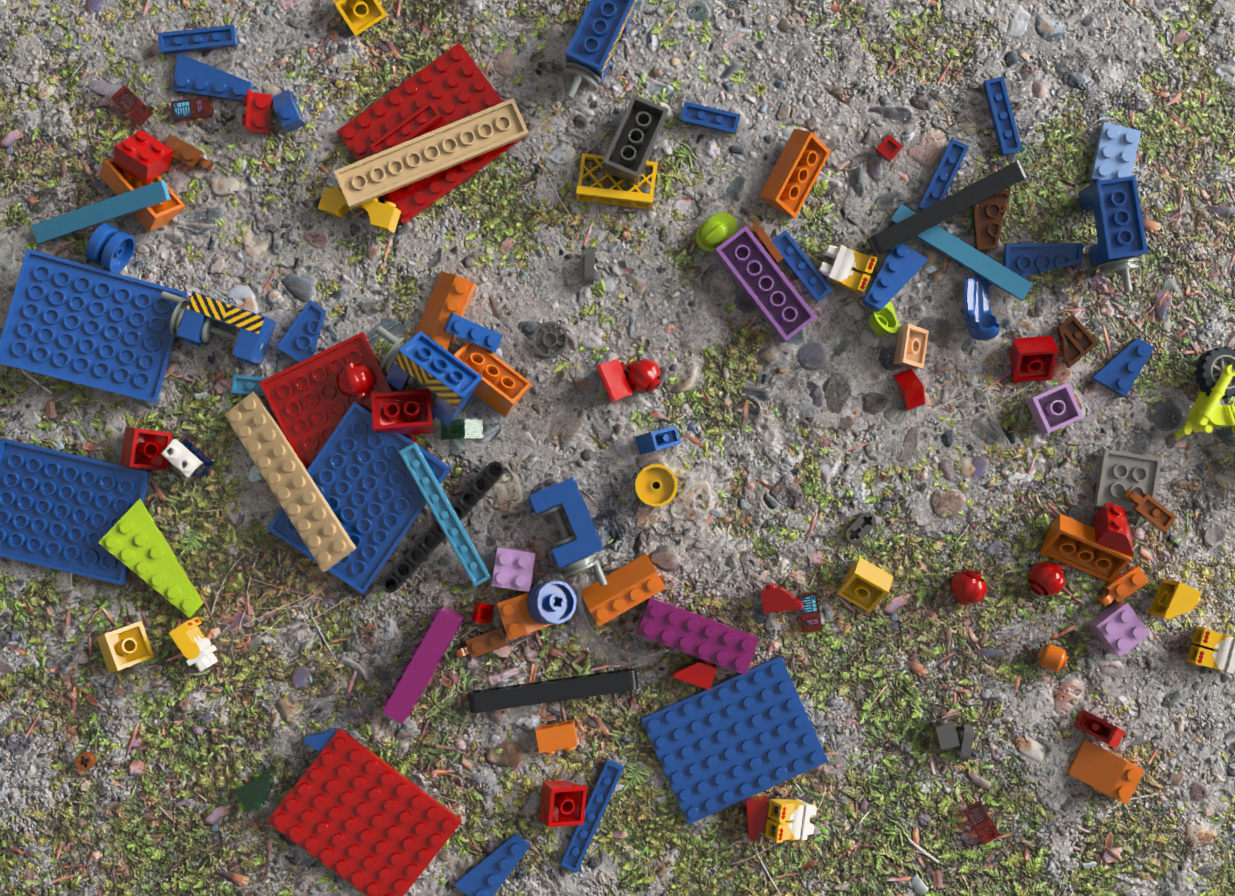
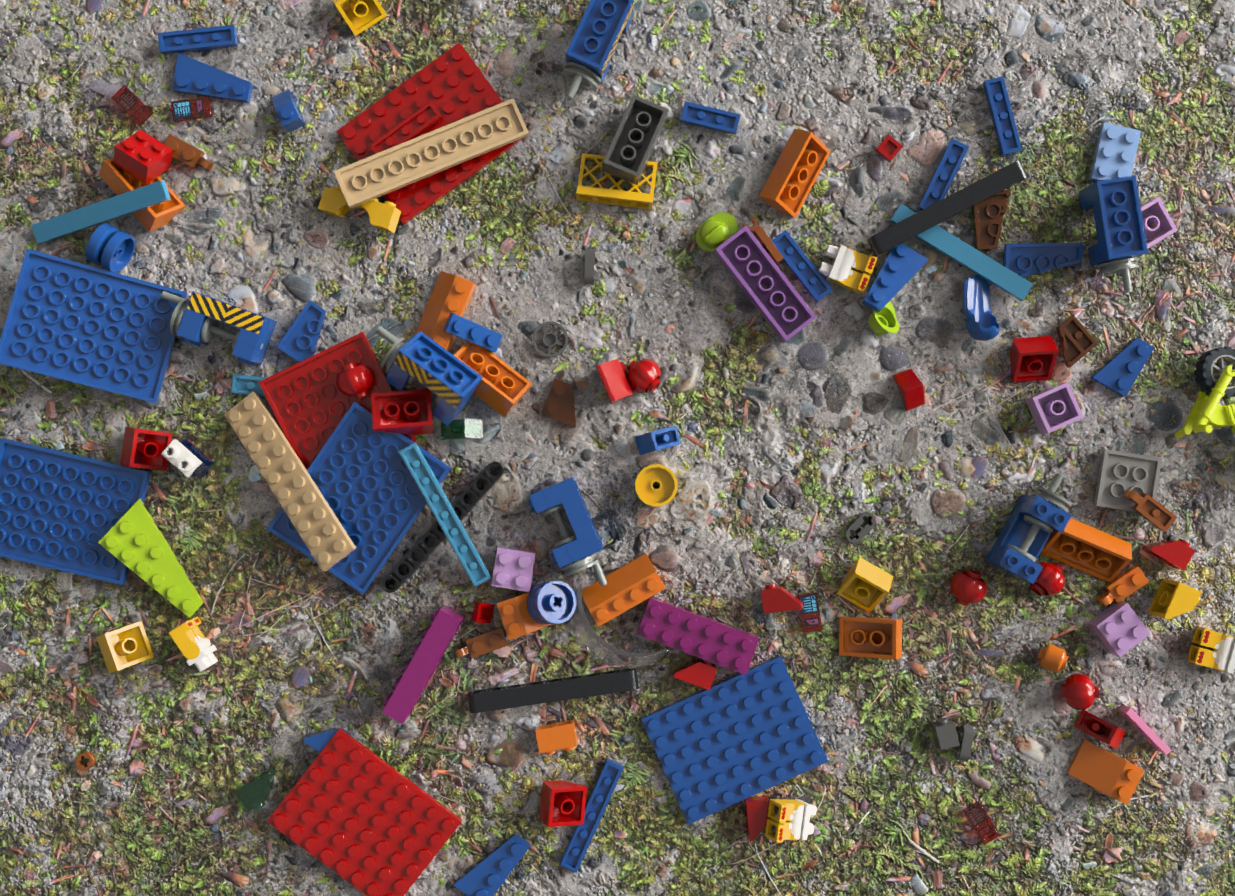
(257, 112): red bracket -> none
(560, 403): none -> reddish brown wing
(870, 637): none -> orange slope
(911, 346): light nougat slope -> none
(1029, 530): none -> blue piece
(1079, 691): none -> red plant
(1113, 529): red slope -> none
(1144, 729): none -> bright pink tile
(1156, 221): none -> lavender brick
(1172, 552): none -> red slope

